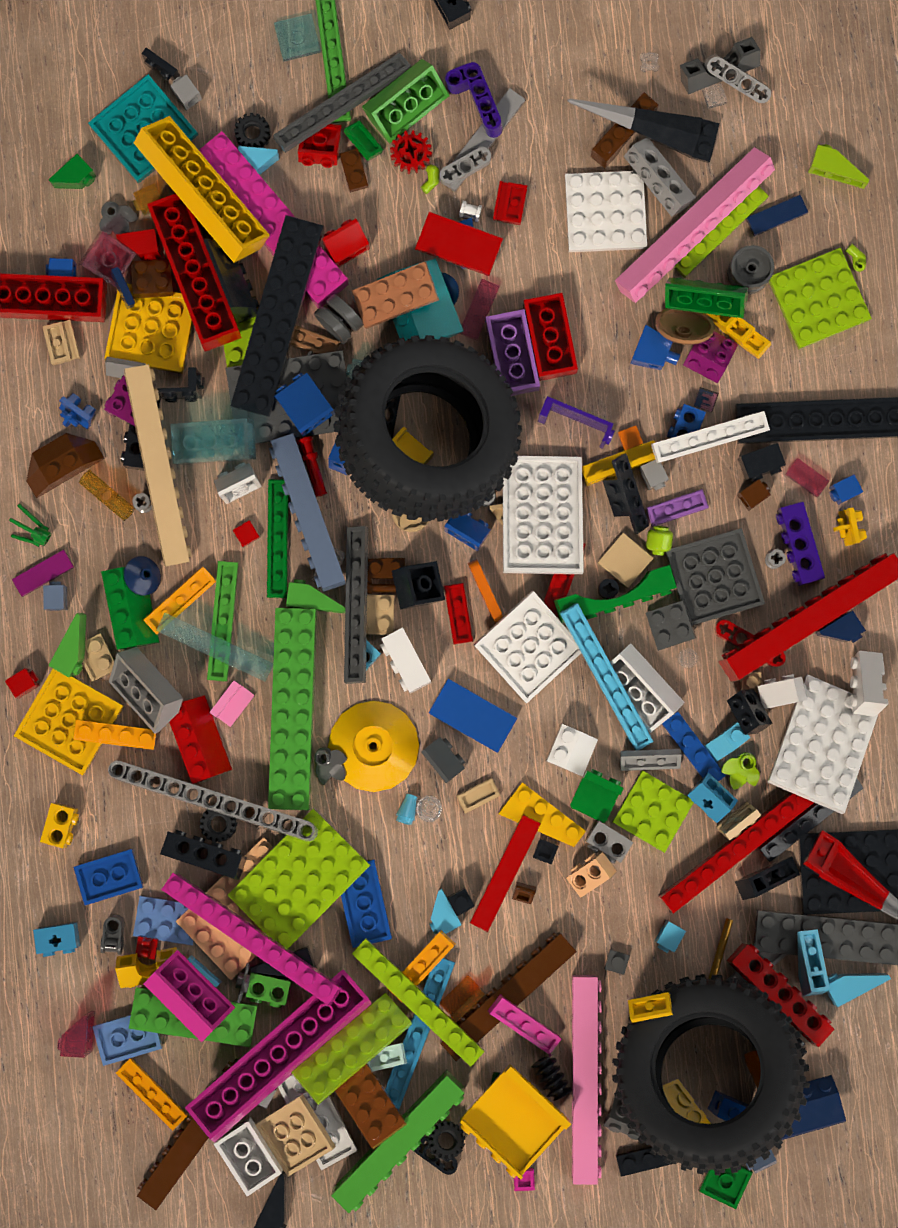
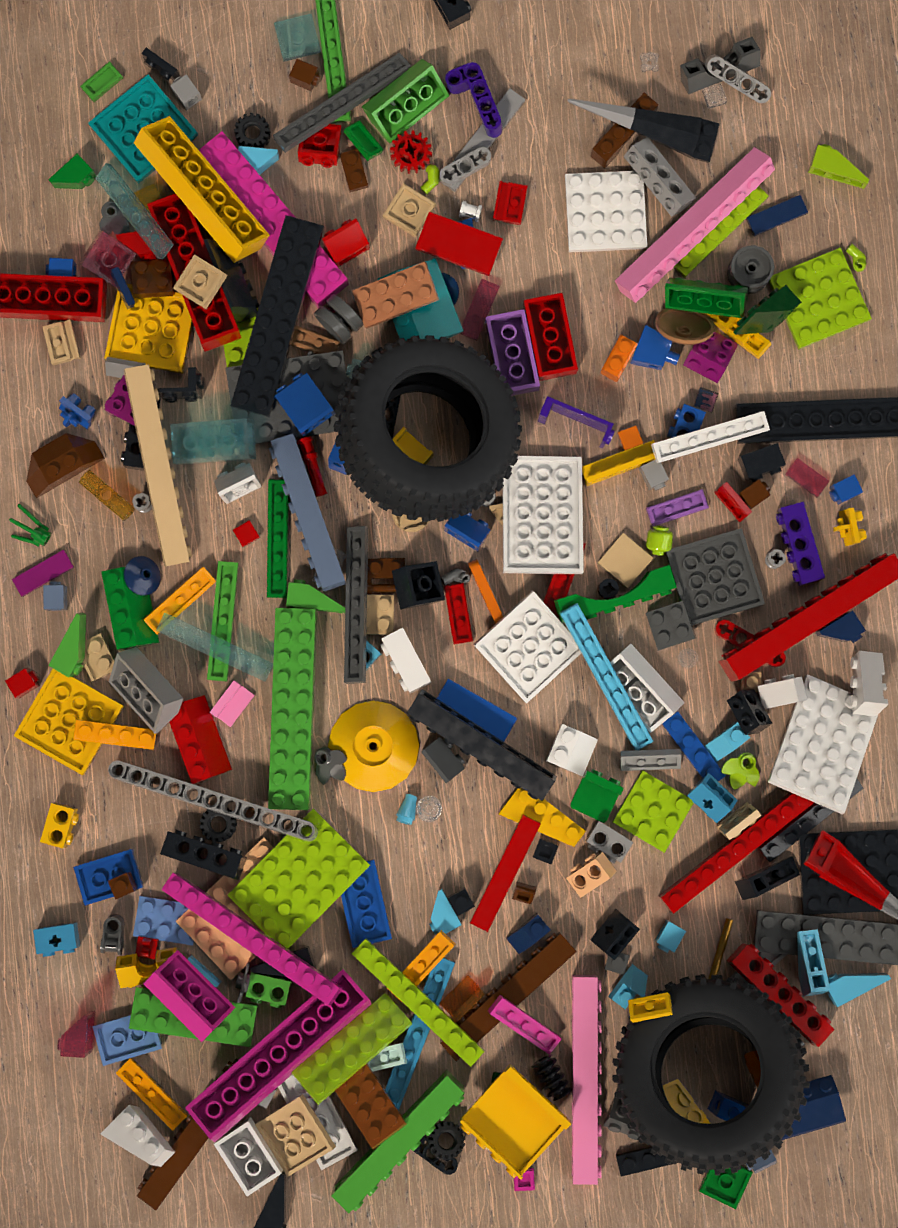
(101, 82): none -> bright green tile
(122, 885): none -> reddish brown brick
(134, 211): none -> clear light blue plate
(138, 1136): none -> white wedge
(200, 281): none -> tan plate
(304, 75): none -> reddish brown brick
(409, 210): none -> tan tile
(456, 575): none -> dark grey arm
(478, 795): tan tile -> none
(482, 745): none -> black brick
(528, 933): none -> dark blue slope
(615, 934): none -> black brick
(618, 358): none -> orange brick
(624, 494): black bracket -> none
(630, 985): none -> medium azure slope
(733, 502): none -> red plate
(769, 313): none -> dark green slope

